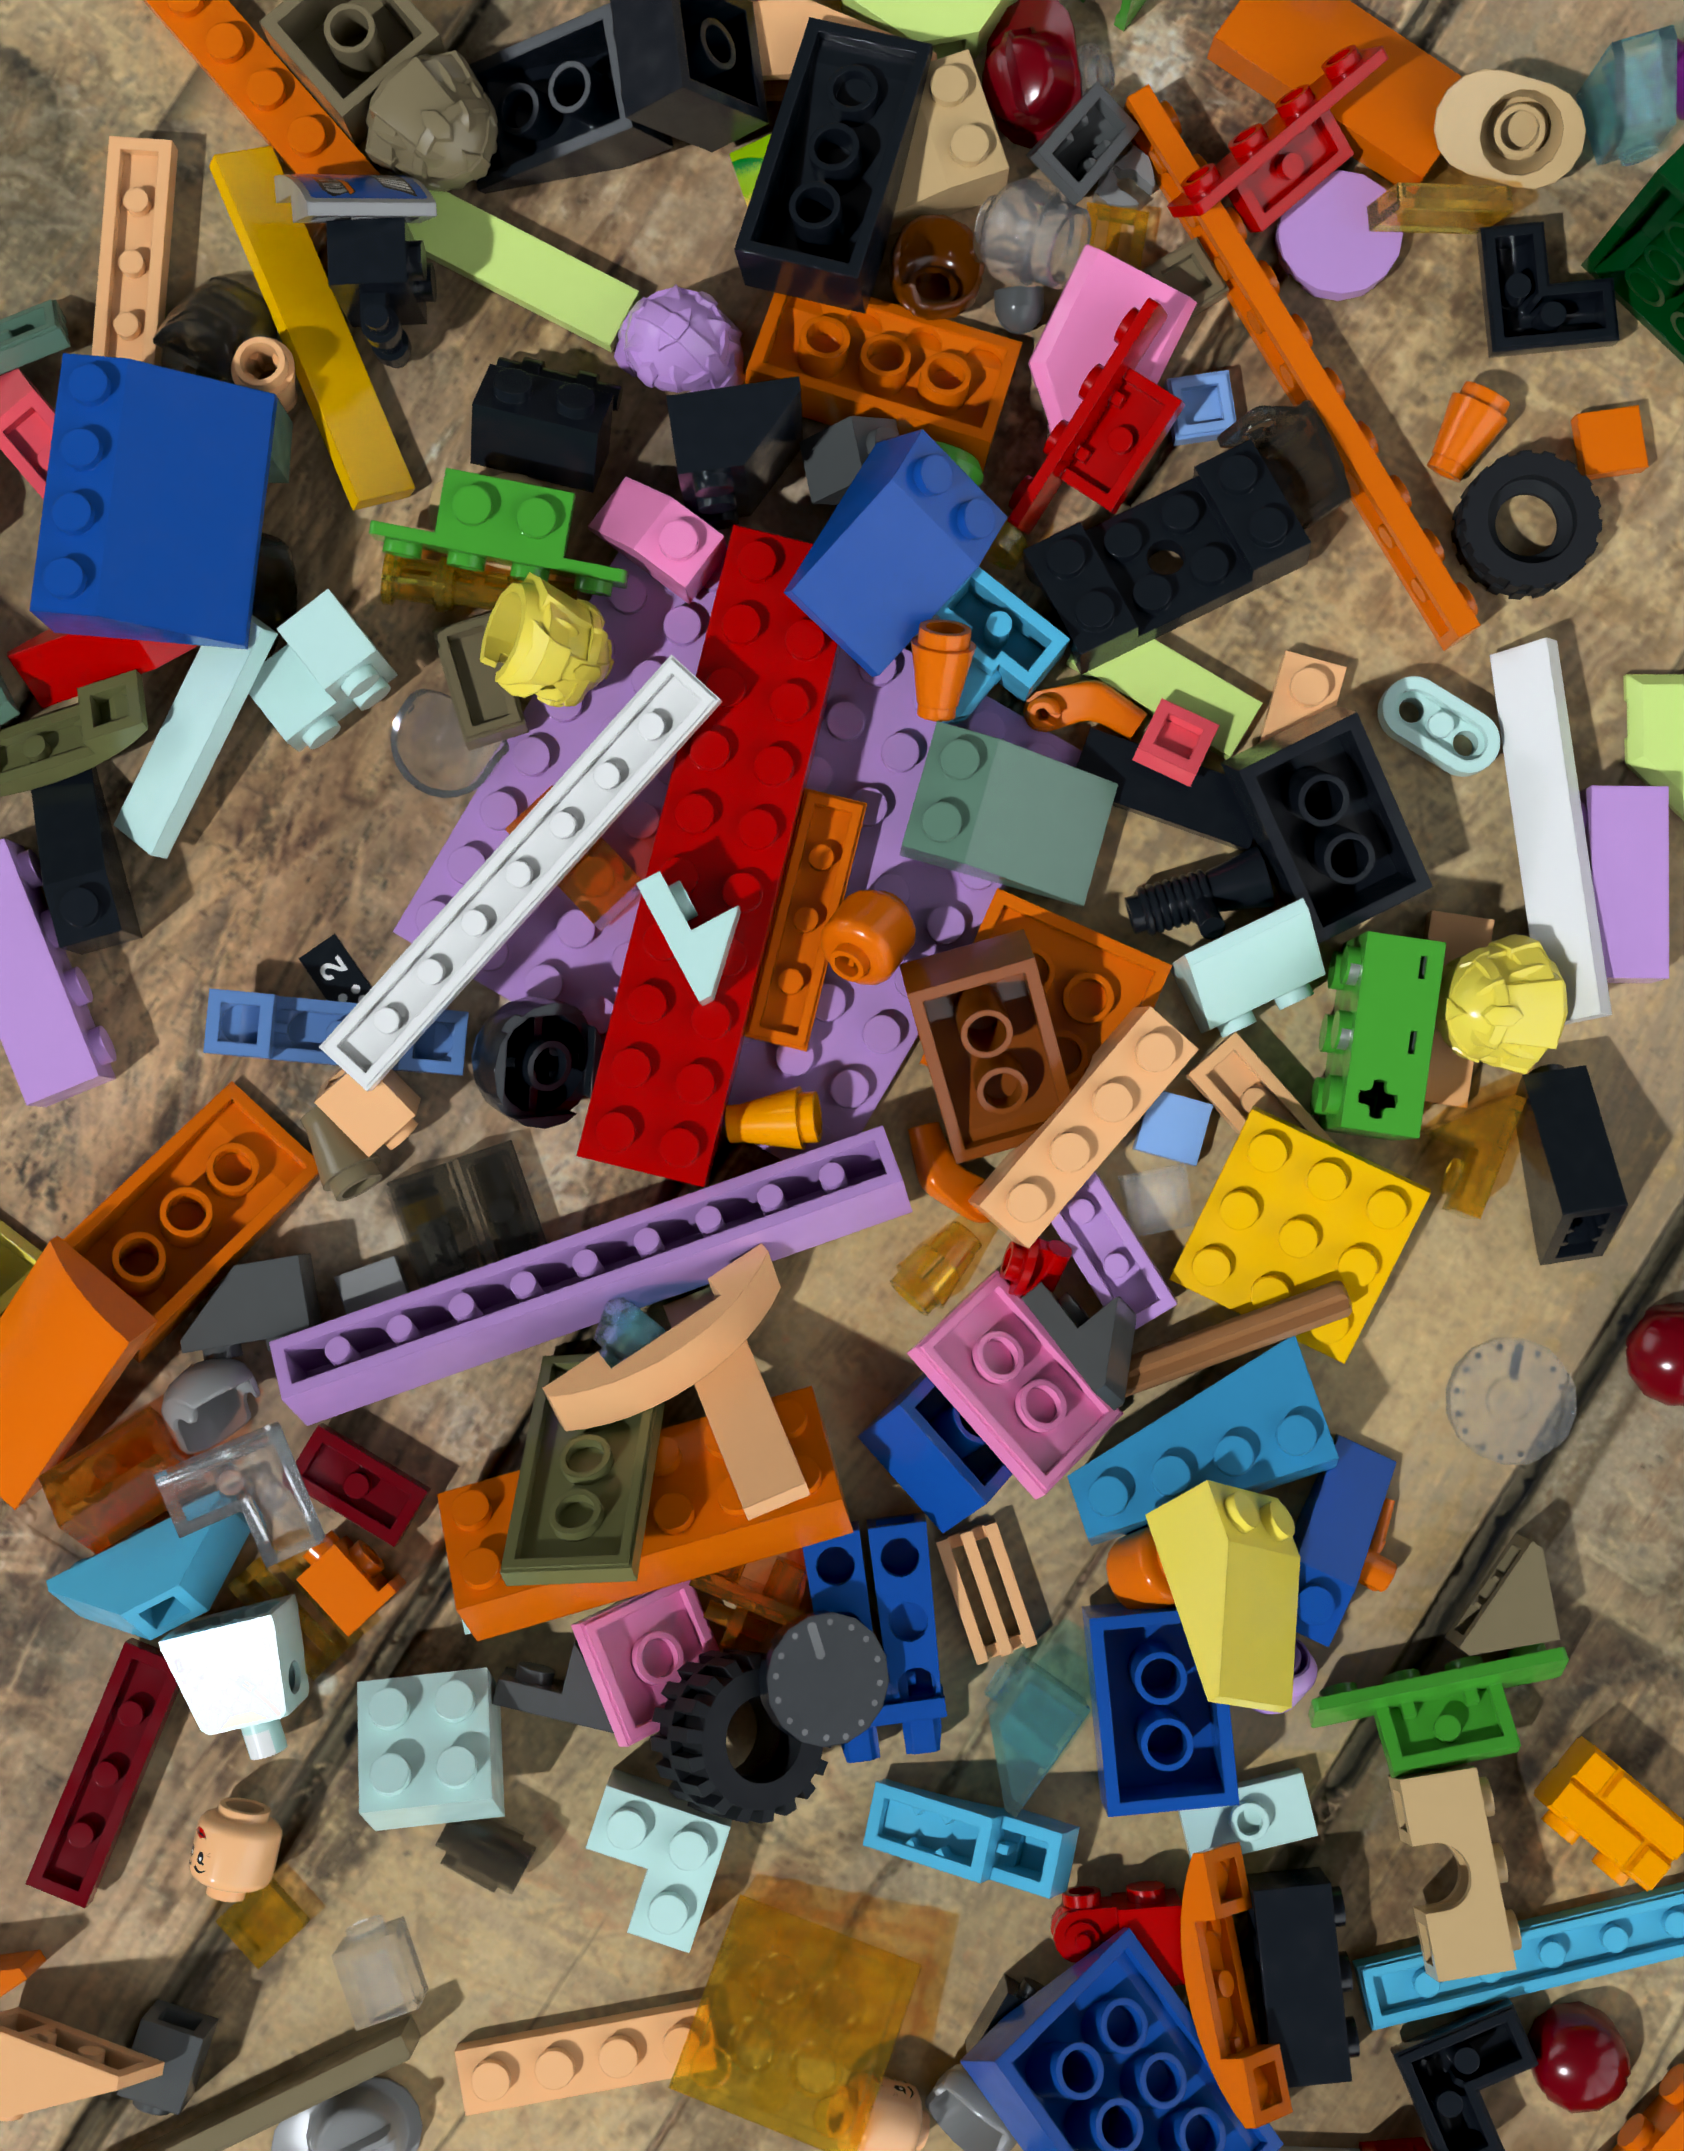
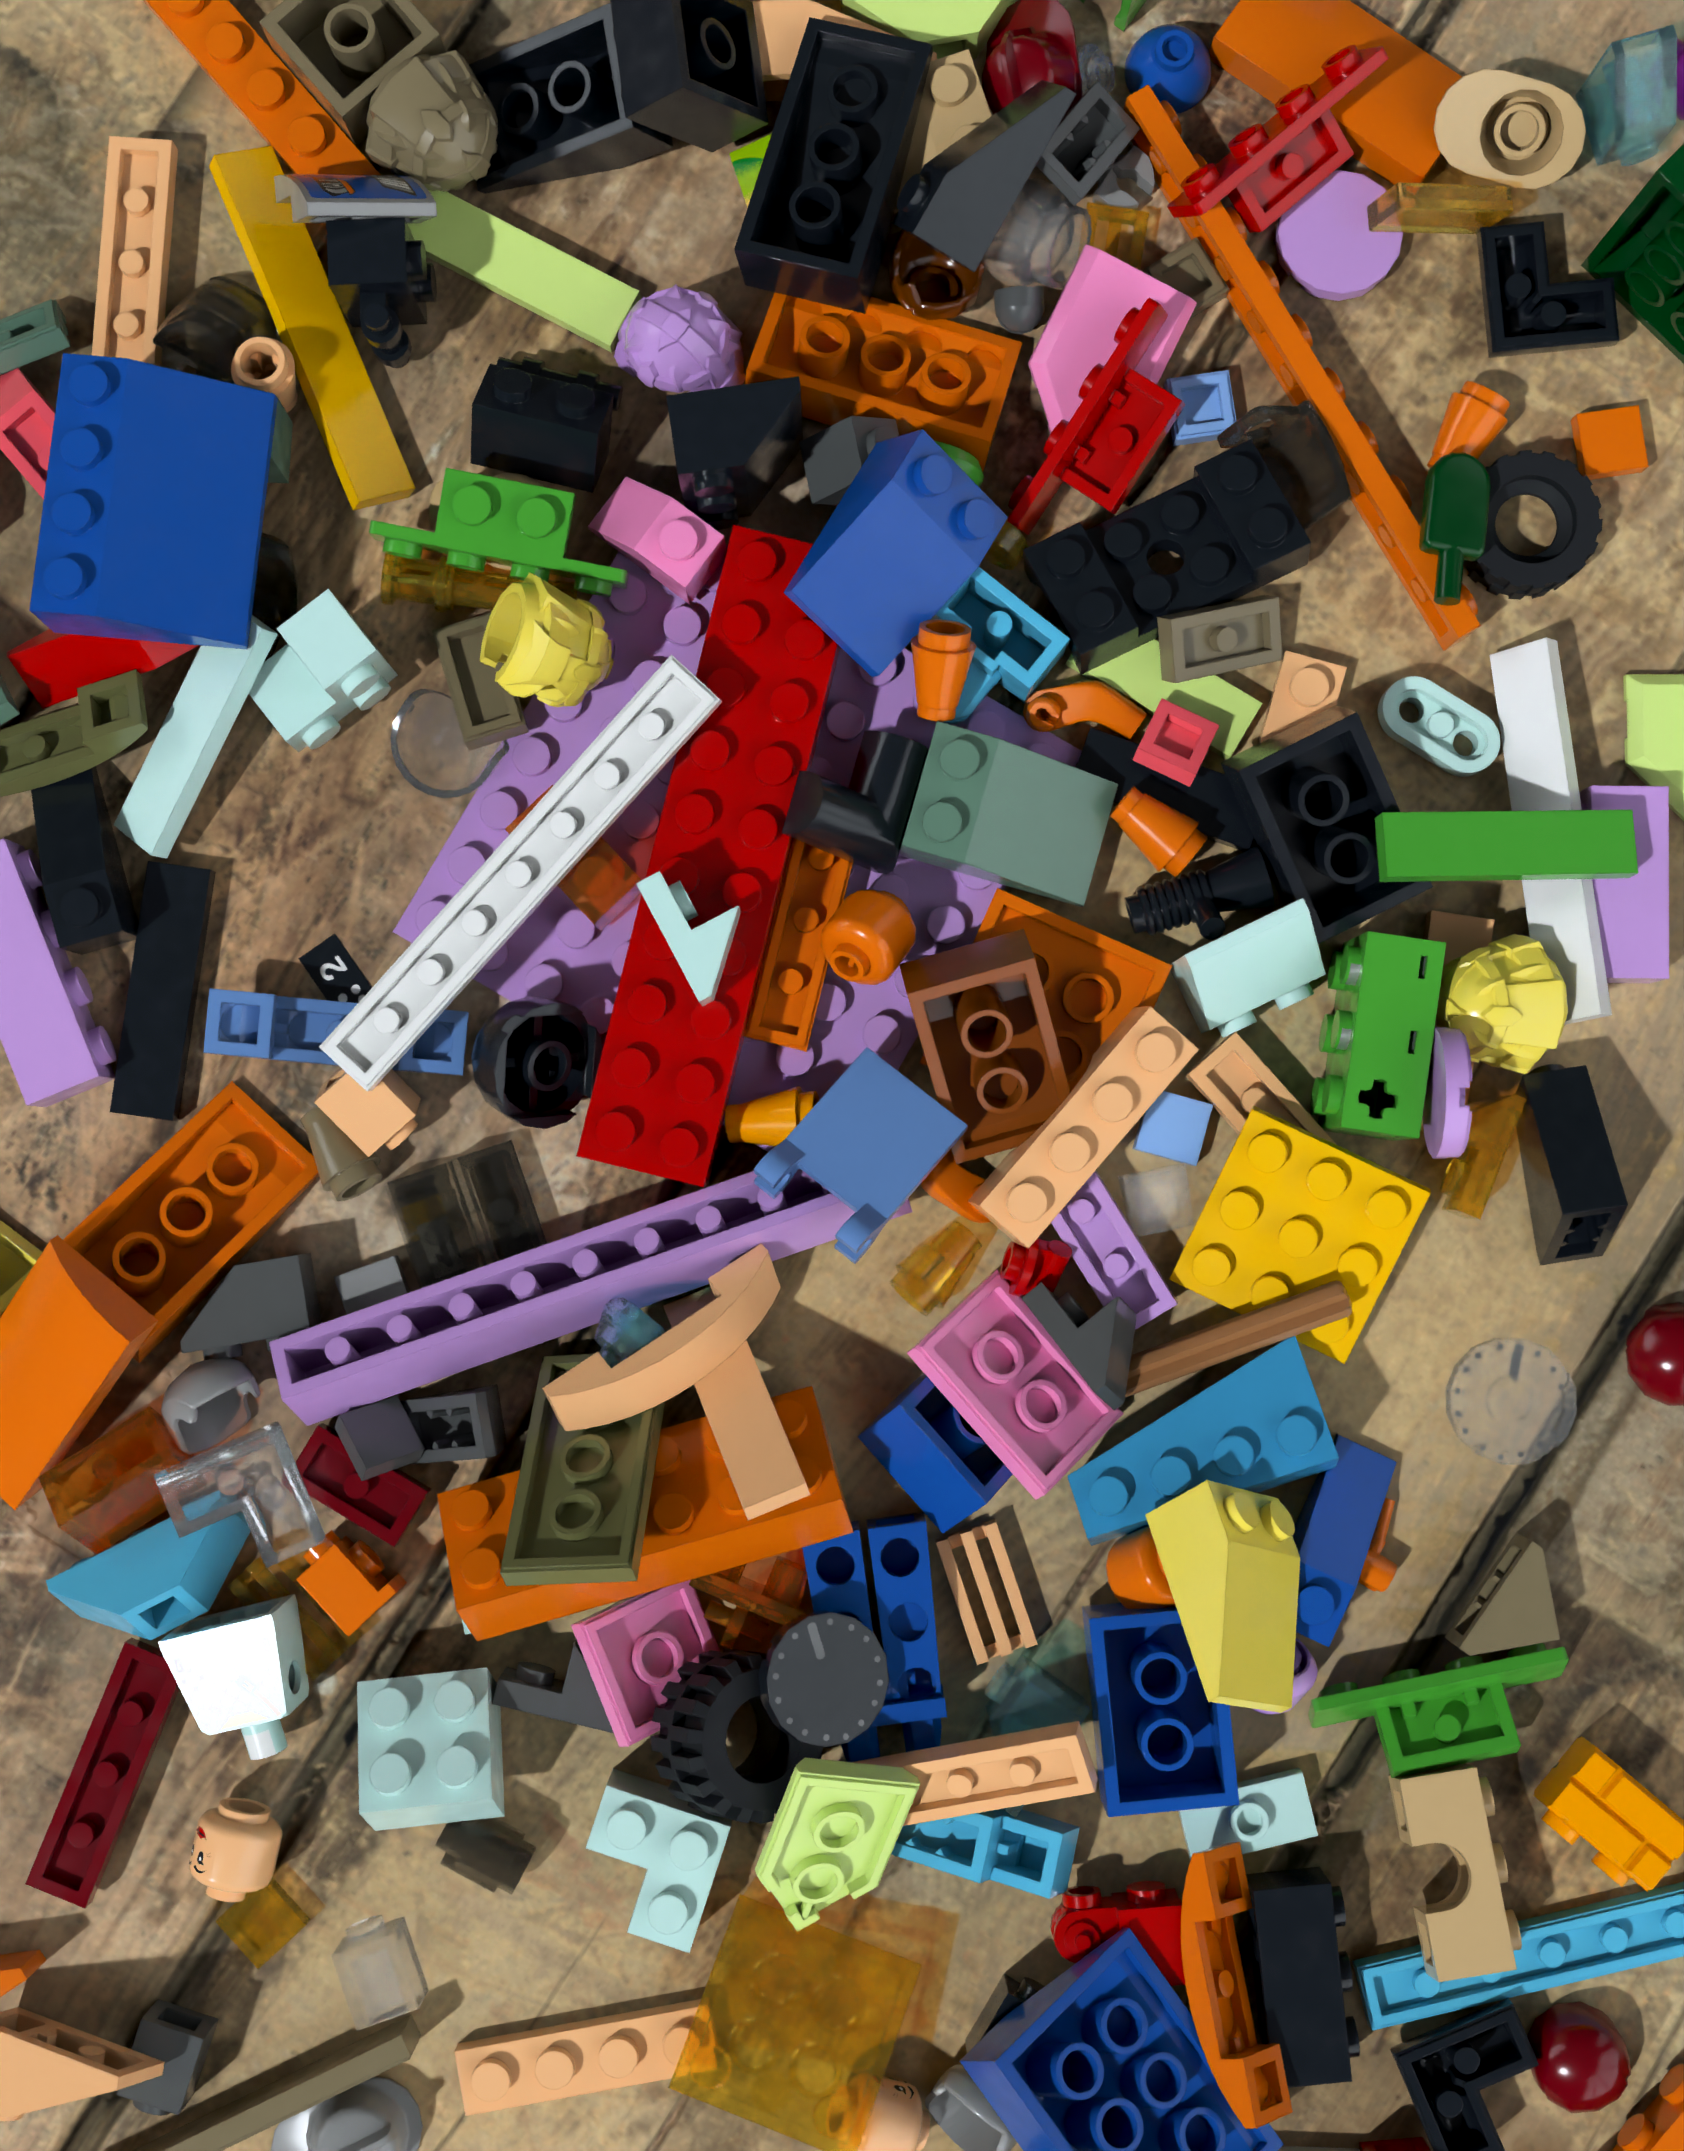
(162, 991): none -> black tile
(379, 1438): none -> dark grey tile
(458, 1424): none -> dark grey slope
(833, 1834): none -> yellowish green tile
(866, 1145): none -> medium blue flag
(870, 815): none -> black brick
(975, 181): none -> black slope
(997, 1772): none -> light nougat plate
(1159, 831): none -> orange cone
(1172, 64): none -> blue brick
(1220, 638): none -> dark tan plate
(1444, 1112): none -> lavender tile
(1454, 519): none -> dark green piece
(1505, 845): none -> bright green tile

